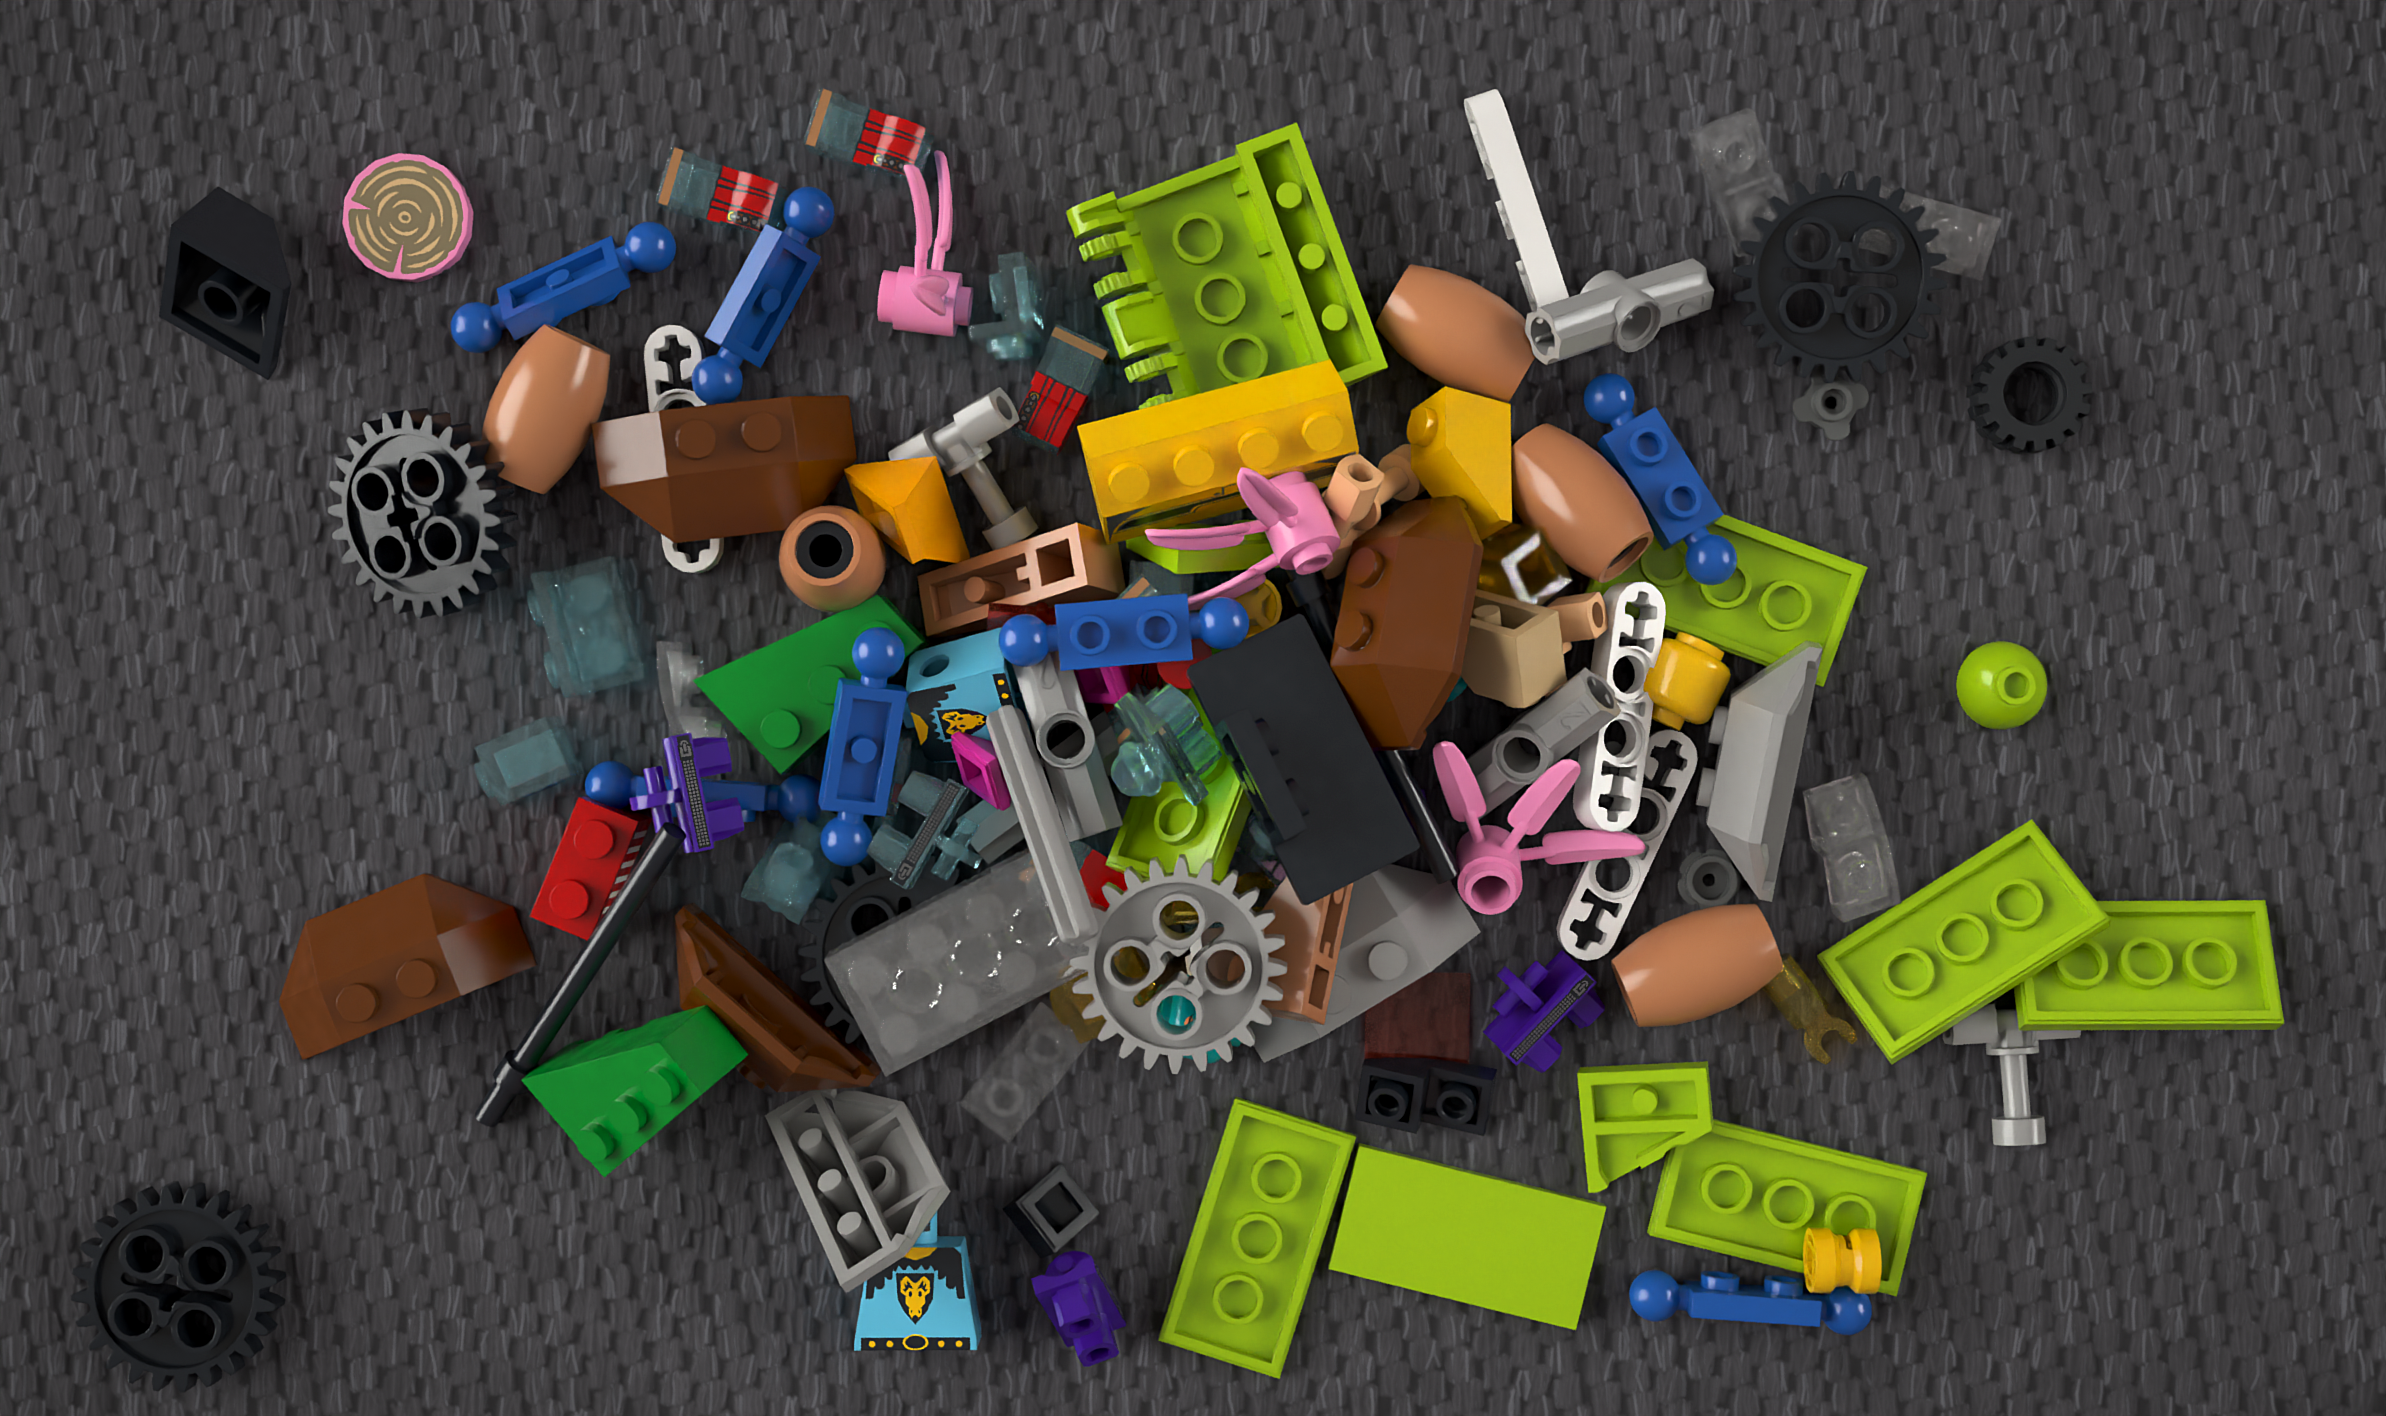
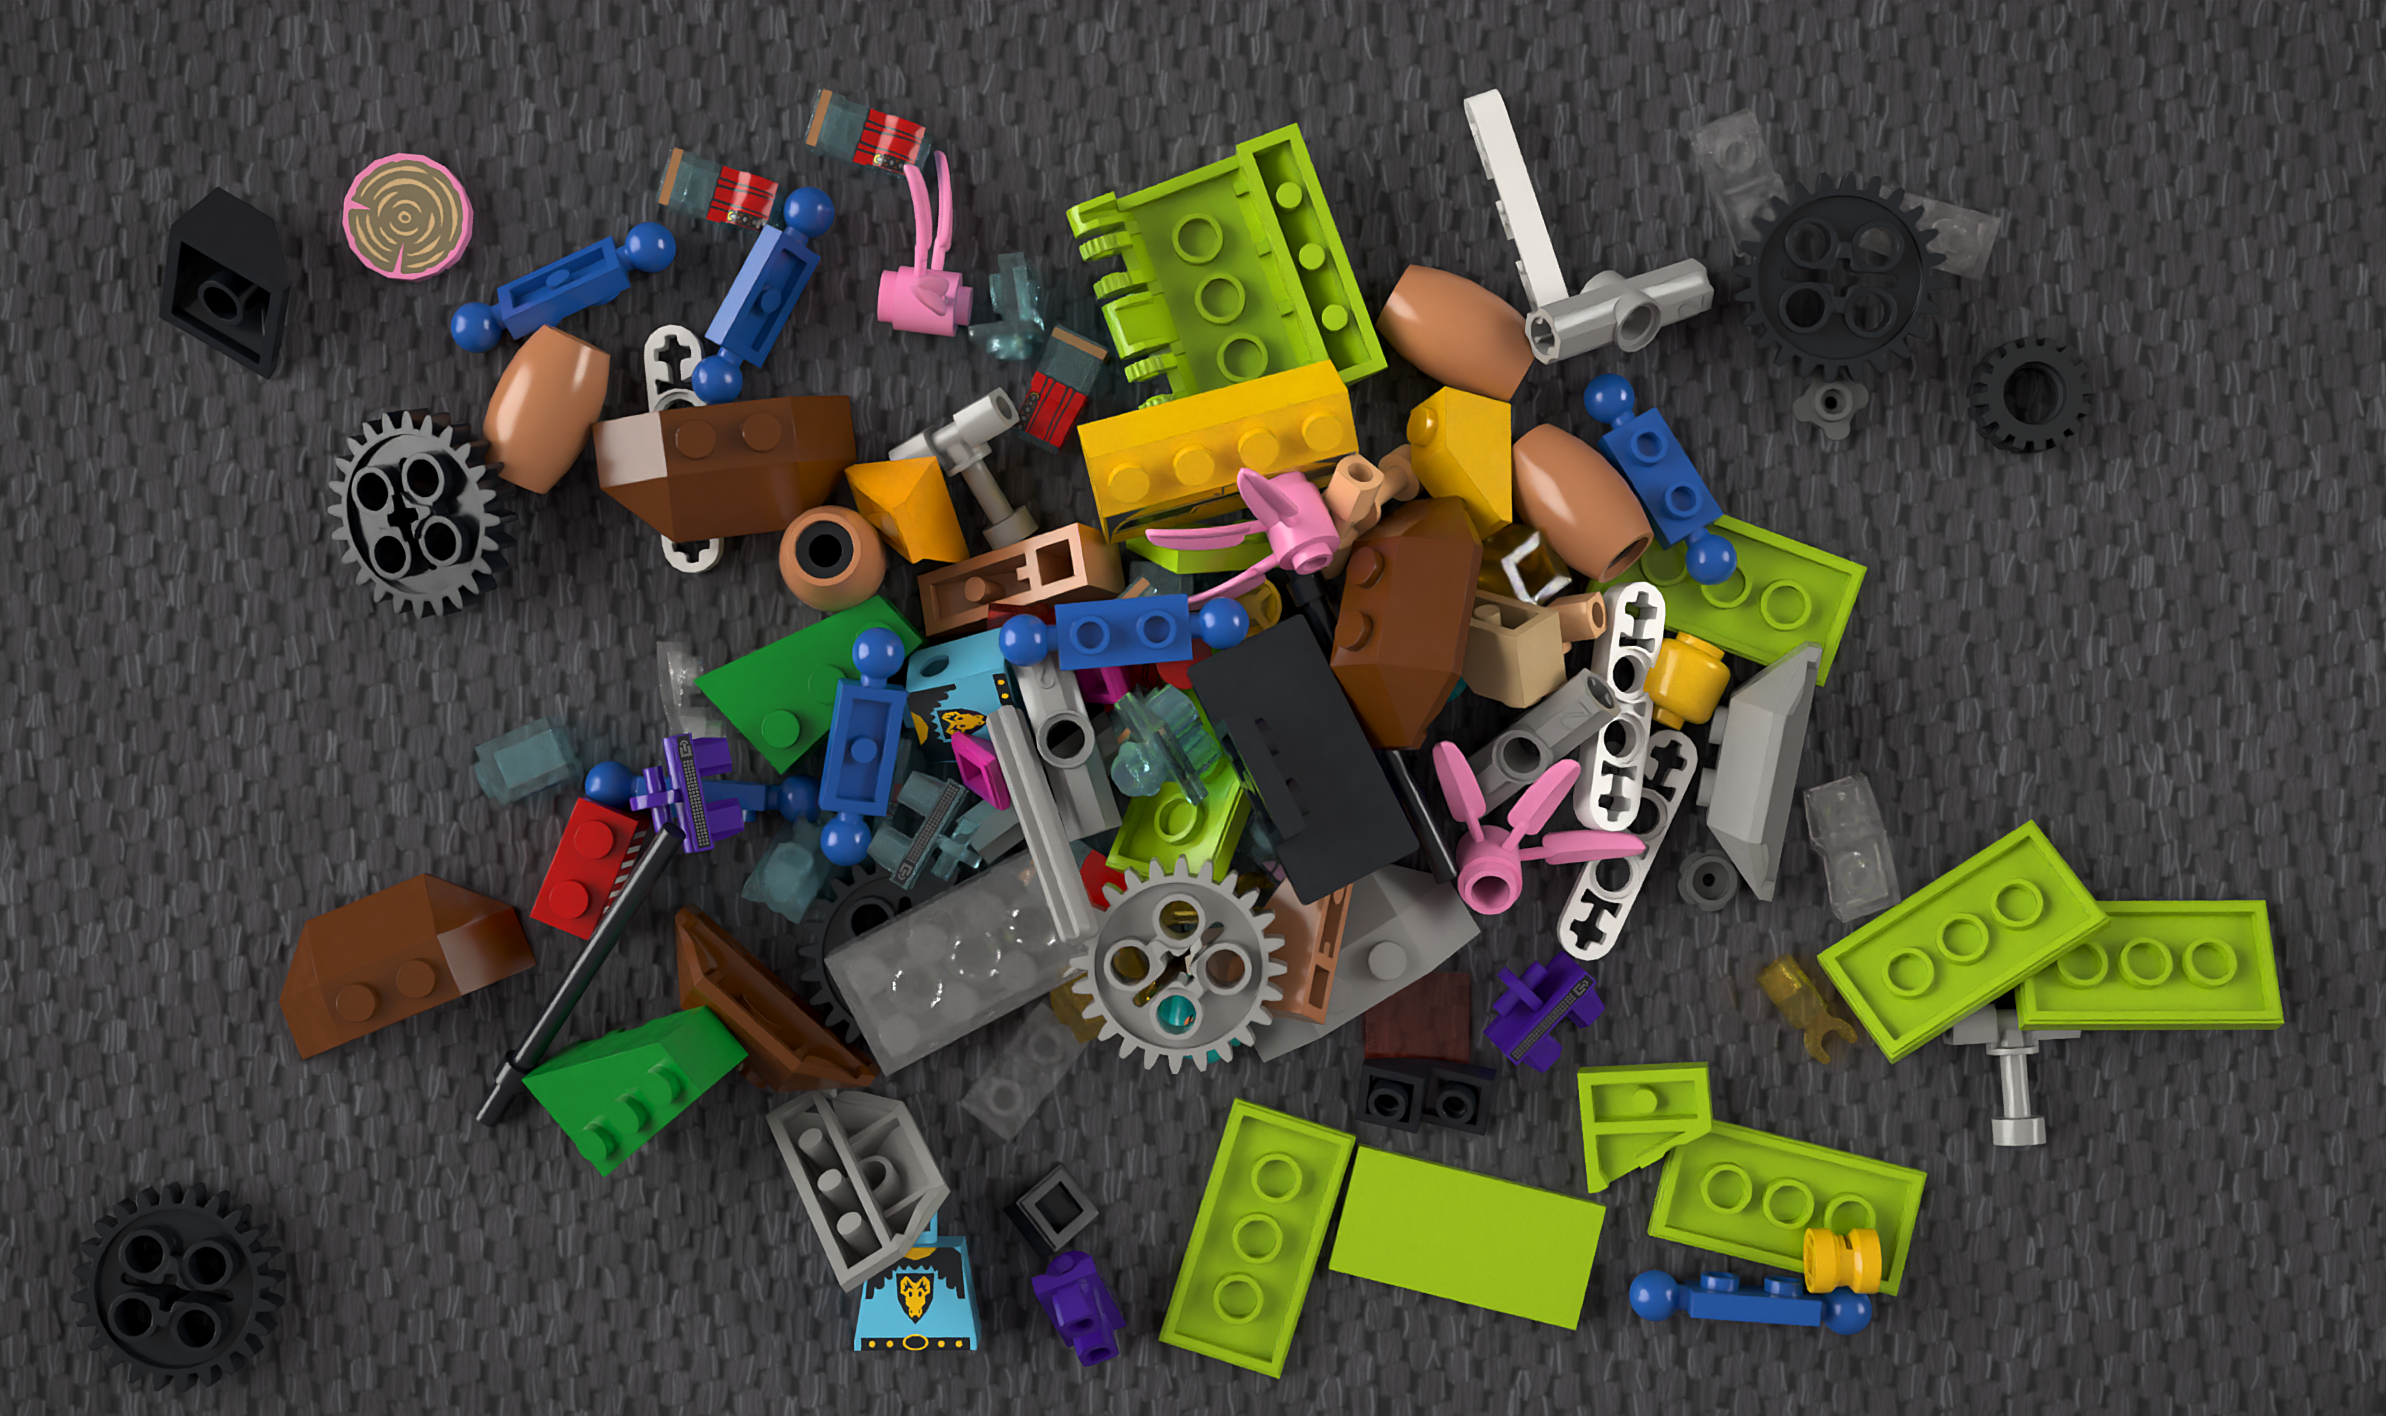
(587, 627): clear light blue bracket -> none
(1697, 965): nougat piece -> none
(2001, 685): lime brick -> none

